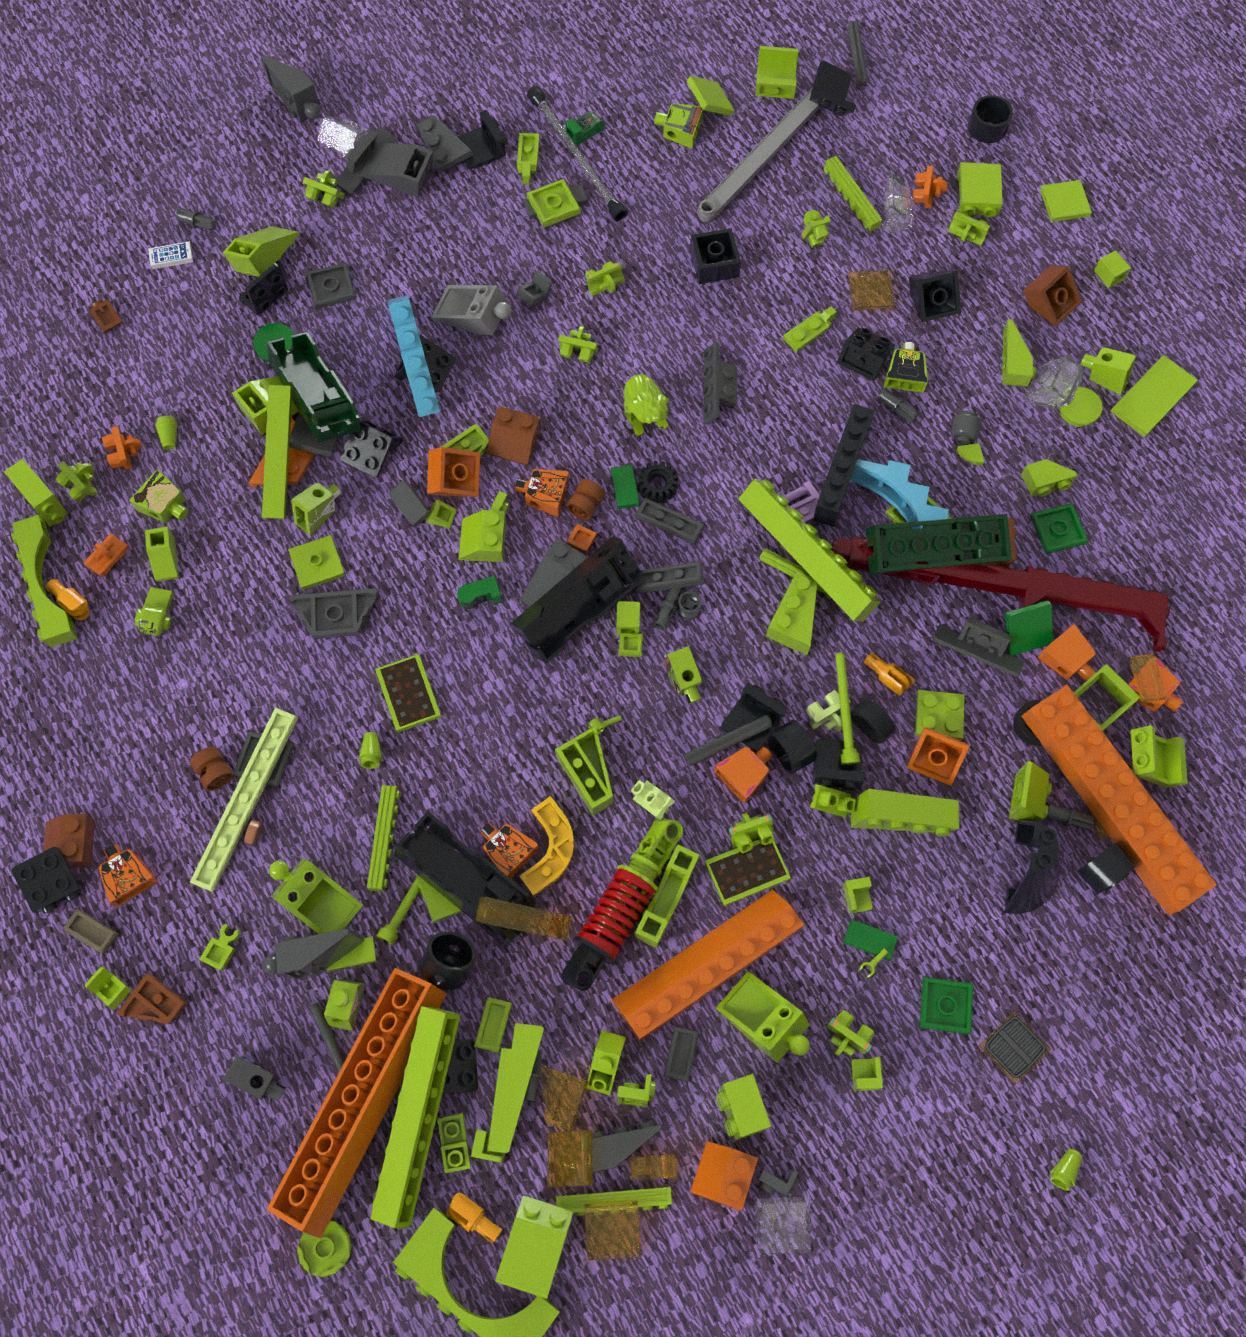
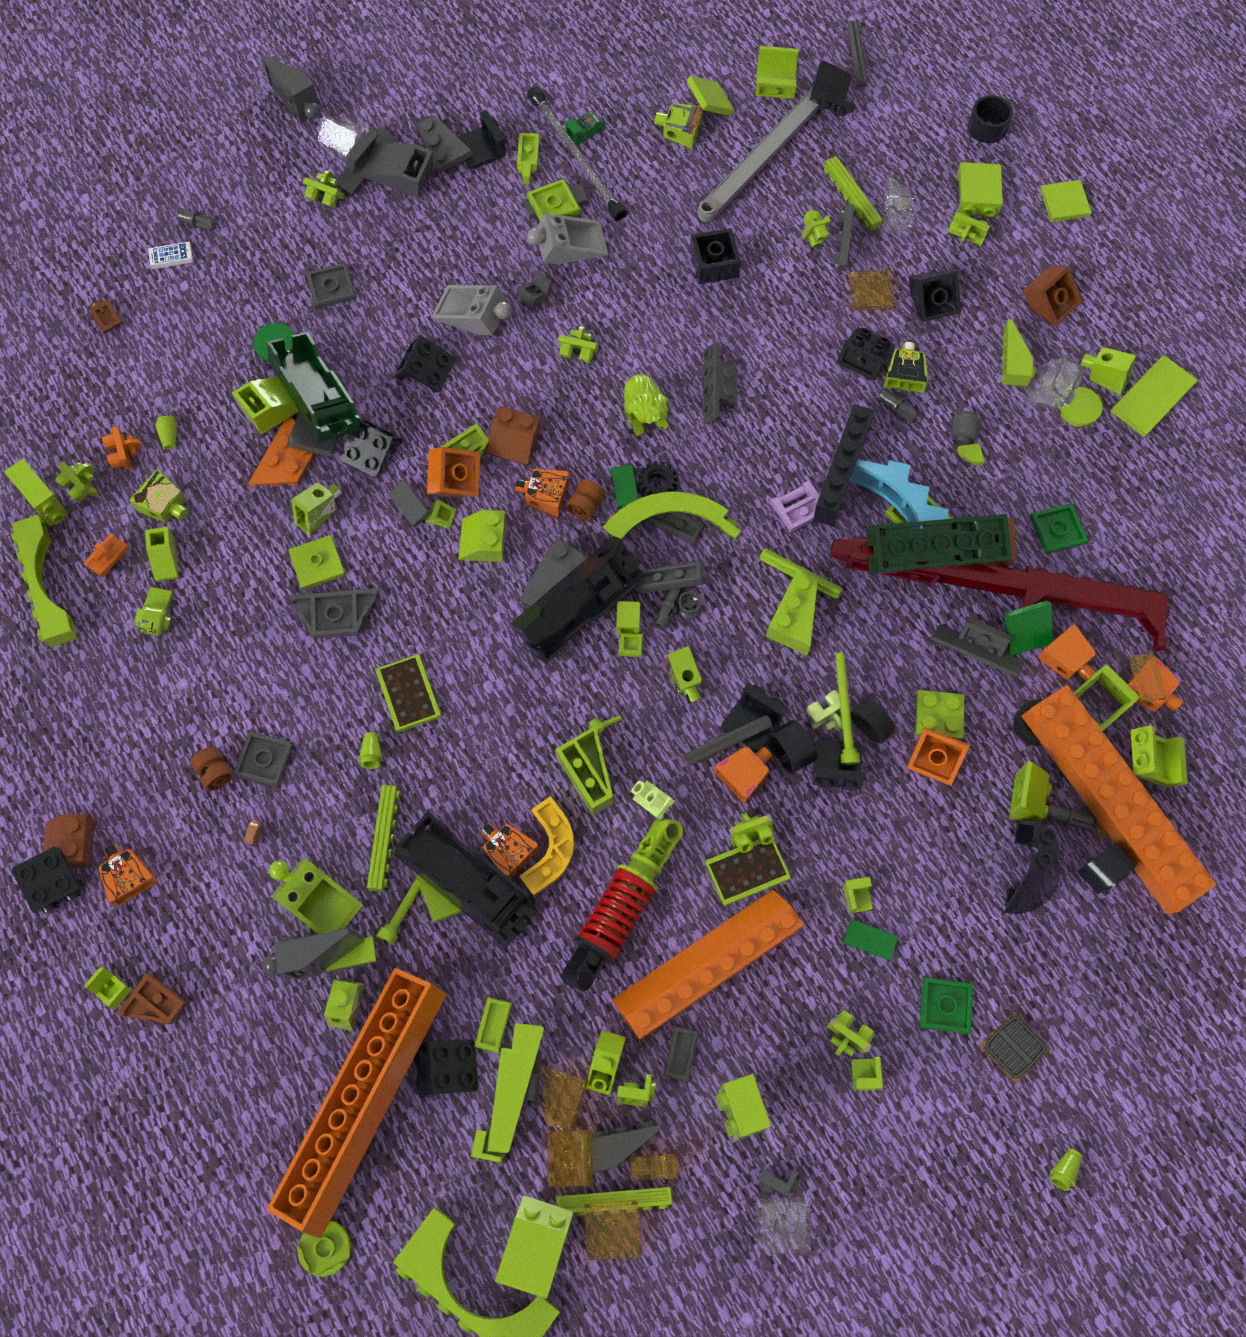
(69, 600): light orange arm -> none
(90, 931): dark tan tile -> none
(219, 951): lime plate -> none
(243, 1073): dark grey torso -> none
(244, 800): yellowish green tile -> none
(259, 250): lime slope -> none
(264, 290): black bracket -> none
(277, 452): lime tile -> none
(327, 1035): dark grey bar -> none
(413, 356): medium azure arch -> none
(415, 1117): lime brick -> none
(439, 954): black piece -> none
(454, 1142): lime slope -> none
(471, 1217): light orange arm -> none
(478, 592): green leg -> none
(501, 502): lime plate -> none
(523, 918): clear yellow plate -> none
(567, 239): none -> light grey slope
(581, 539): orange plate -> none
(605, 279): lime hips -> none
(667, 897): lime arch -> none
(668, 502): none -> lime arch
(724, 1175): orange slope -> none
(765, 1018): lime slope -> none
(809, 329): lime hinge -> none
(809, 550): lime brick -> none
(832, 801): lime hips -> none
(843, 237): none -> dark grey wing
(874, 962): lime hand -> none
(889, 674): light orange arm -> none
(905, 812): lime wedge -> none
(931, 186): orange hips -> none
(1047, 476): lime slope -> none
(1112, 269): lime panel -> none

